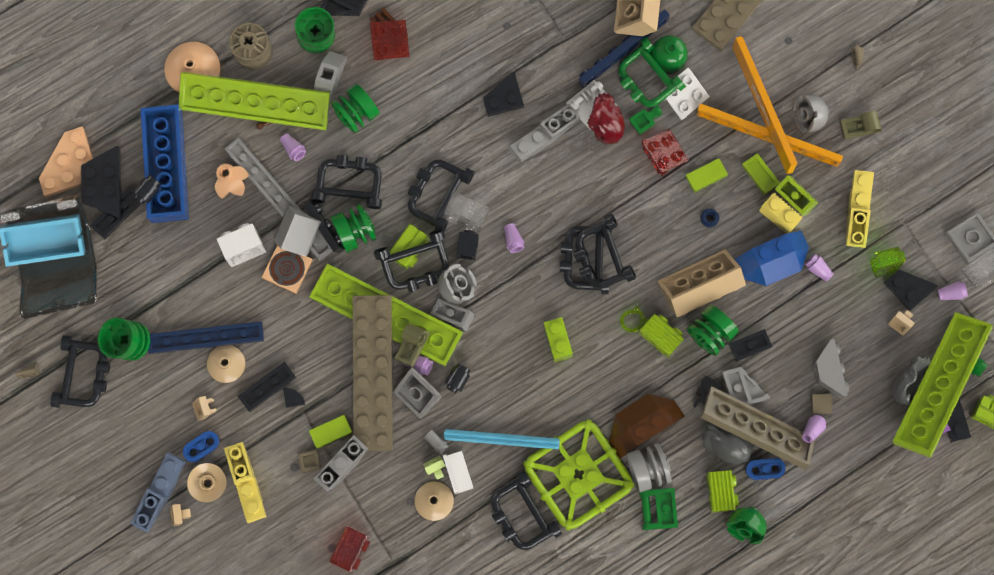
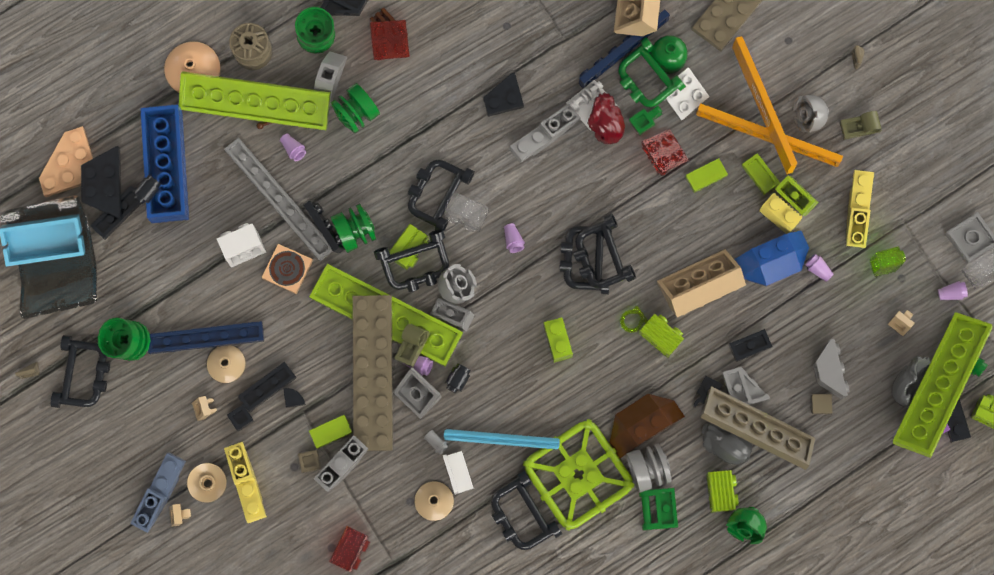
(201, 446): blue plate -> none
(231, 183): light nougat plate -> none
(240, 417): none -> black plate
(297, 232): light grey slope -> none
(342, 162): black bar -> none
(434, 466): yellowish green tile -> none
(467, 245): black brick -> none
(709, 212): dark blue plate -> none
(709, 333): green wheel -> none
(764, 468): blue plate -> none
(814, 427): lavender cone -> none
(909, 288): black wing -> none

